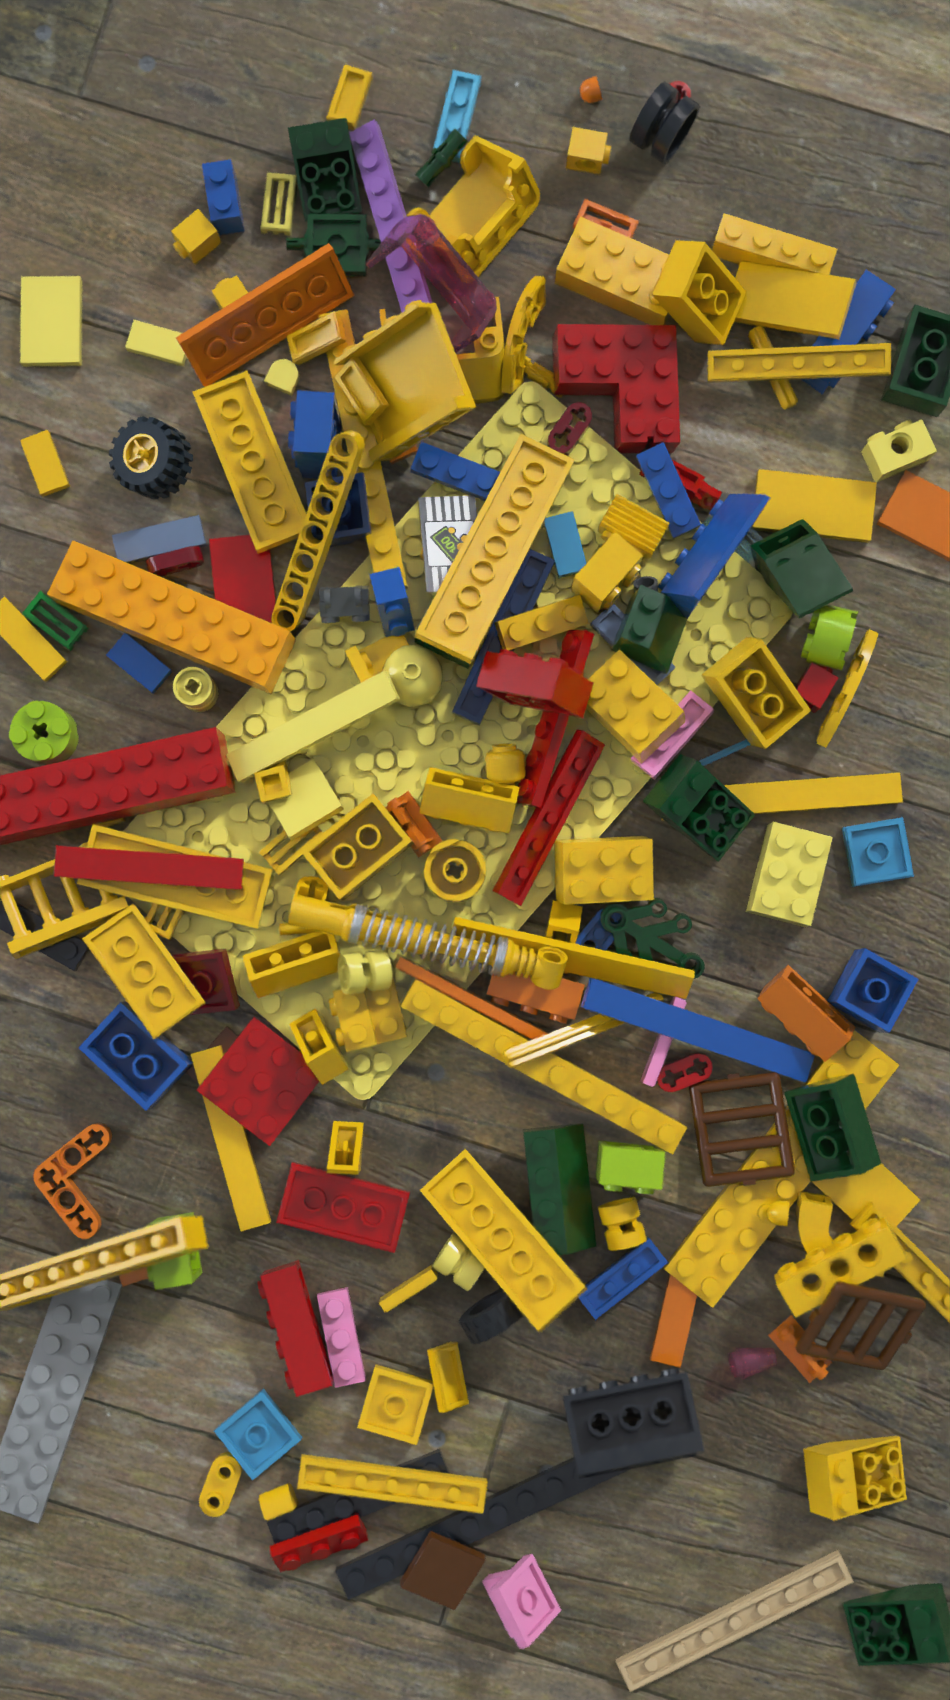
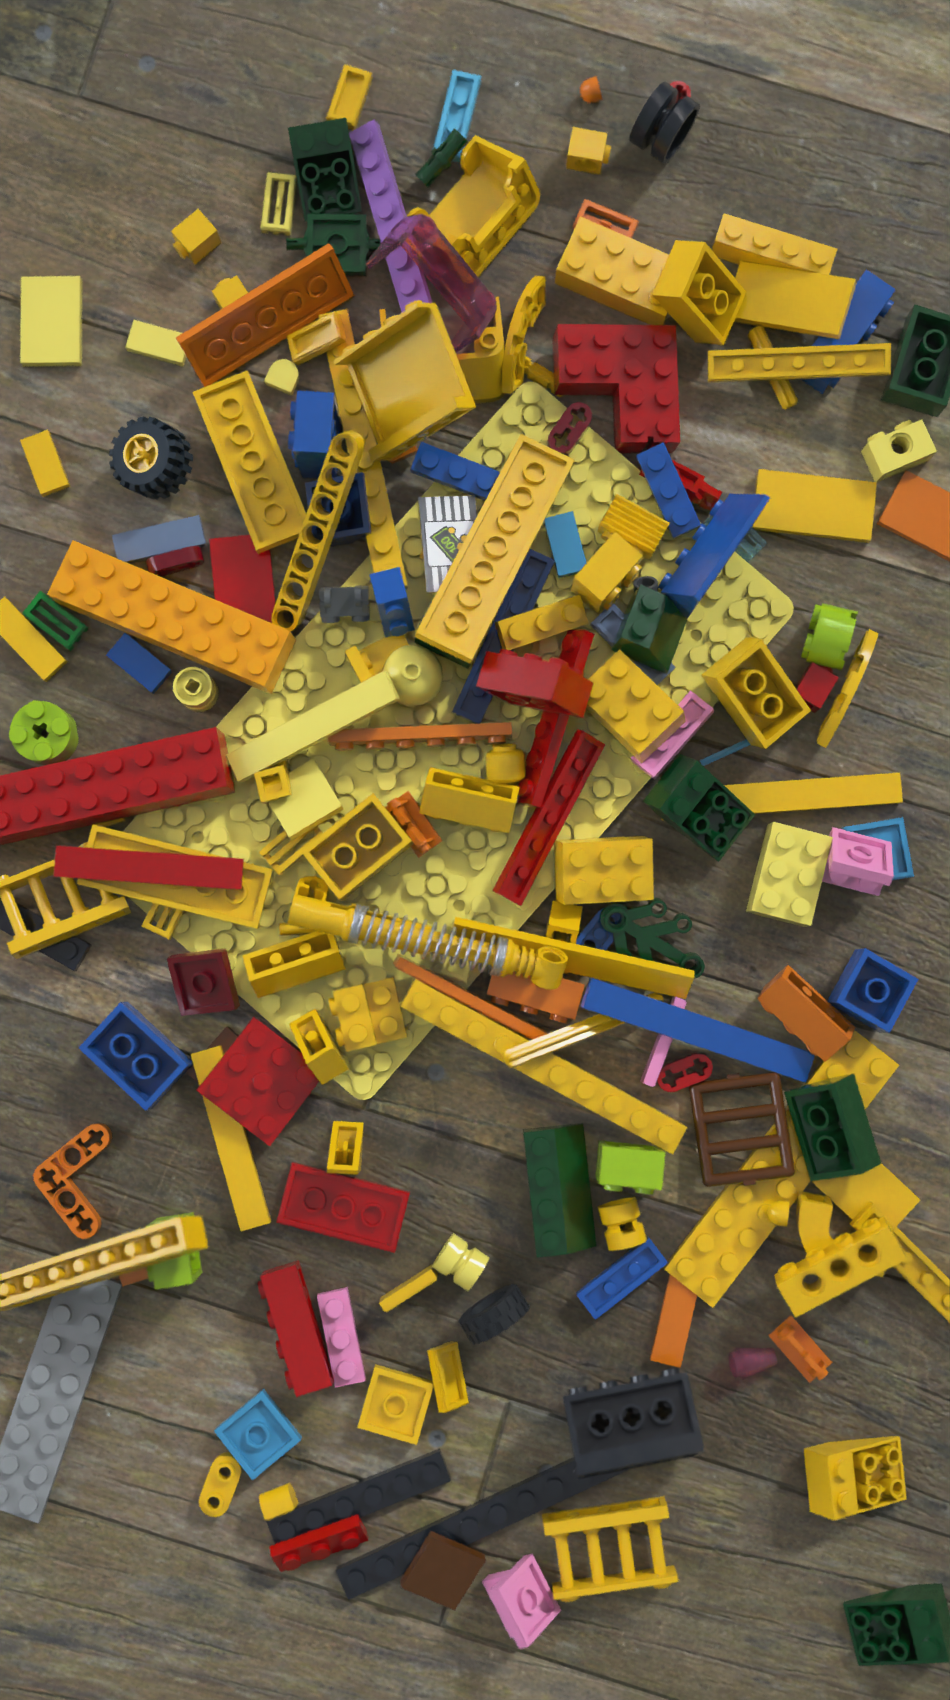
(143, 971): yellow tile -> none
(223, 197): blue brick -> none
(361, 390): yellow tile -> none
(368, 971): light yellow wheel -> none
(392, 1483): yellow tile -> none
(434, 735): none -> orange plate
(462, 855): yellow brick -> none
(503, 1240): yellow plate -> none
(590, 1522): none -> yellow fence
(734, 1621): tan tile -> none
(800, 568): dark green slope -> none
(859, 862): none -> bright pink bracket
(863, 1296): reddish brown bar -> none

